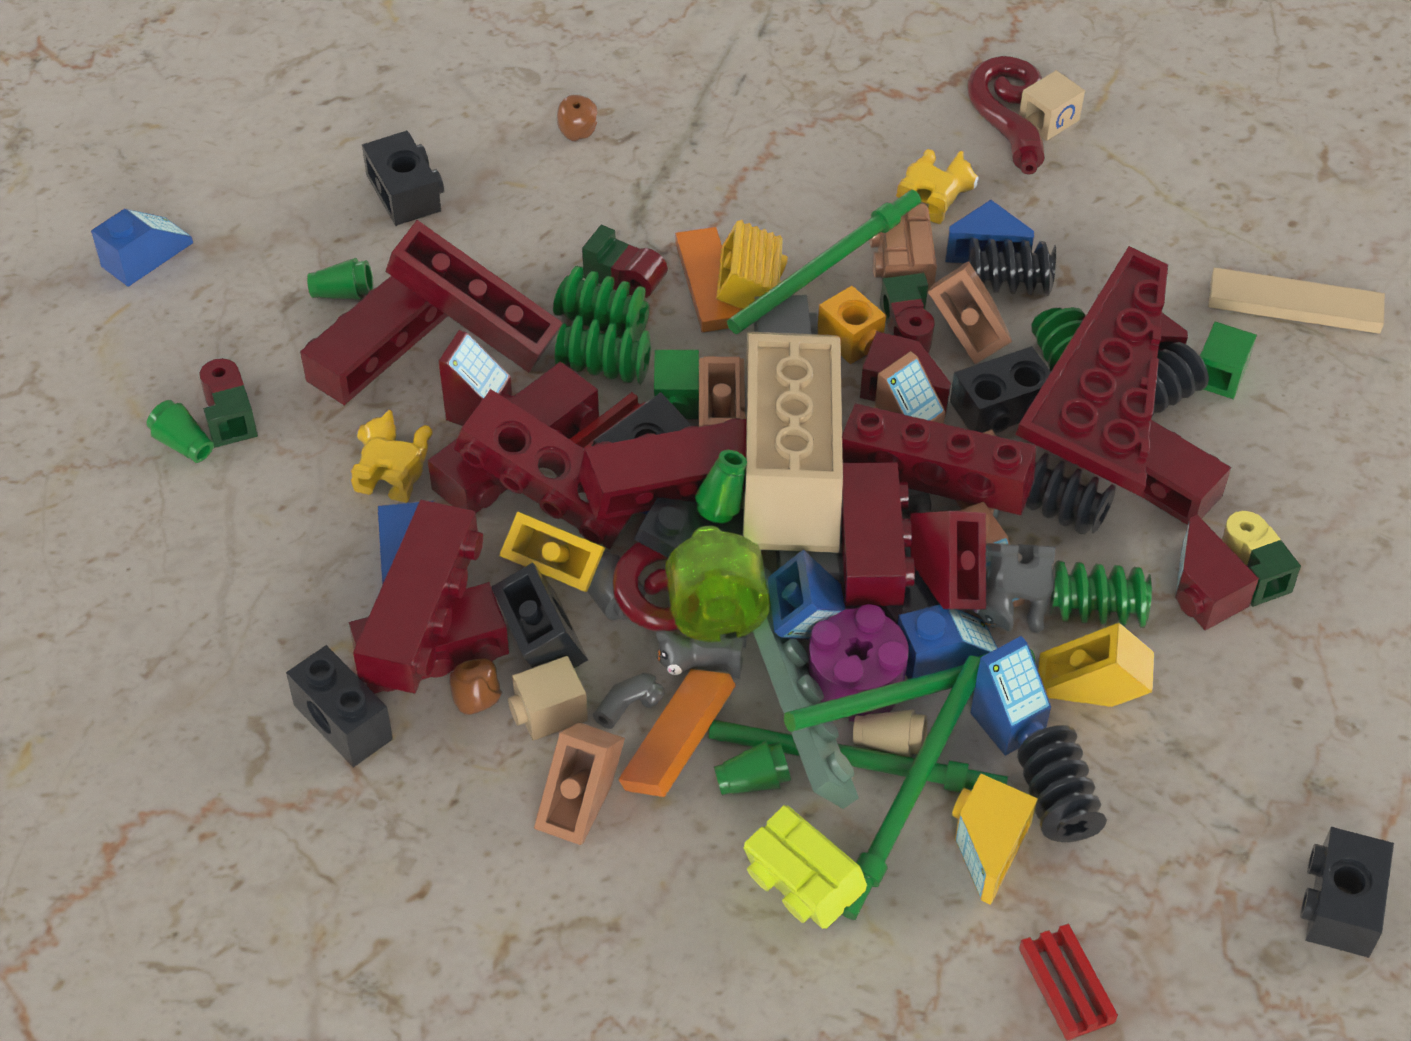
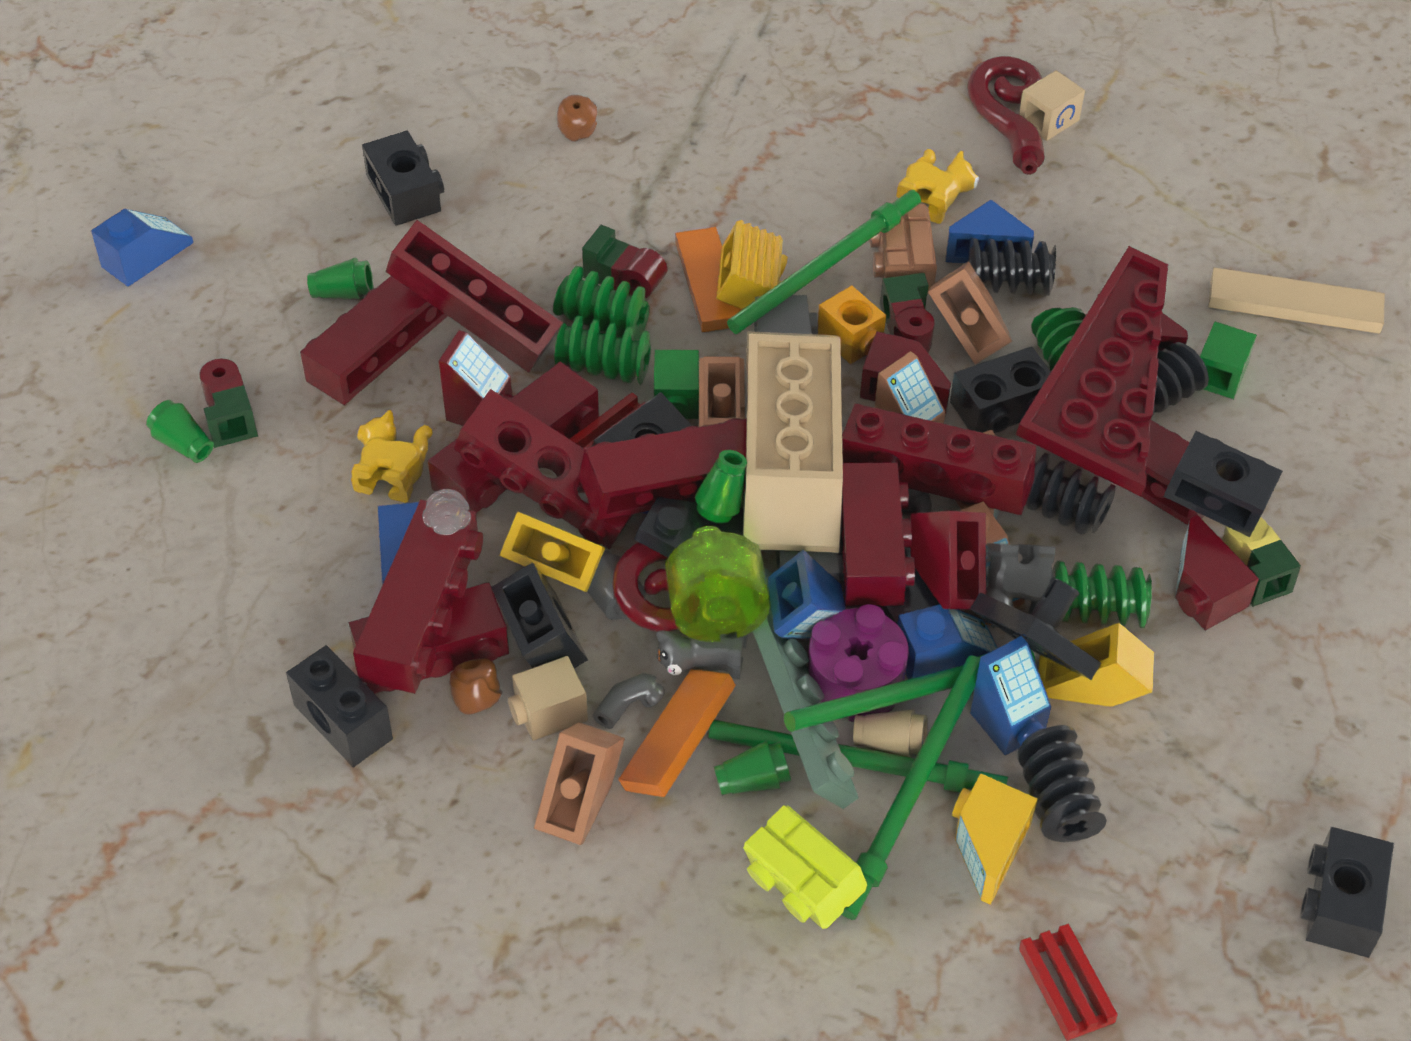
(446, 503): none -> clear plate
(1041, 626): none -> black tile
(1223, 483): none -> black brick

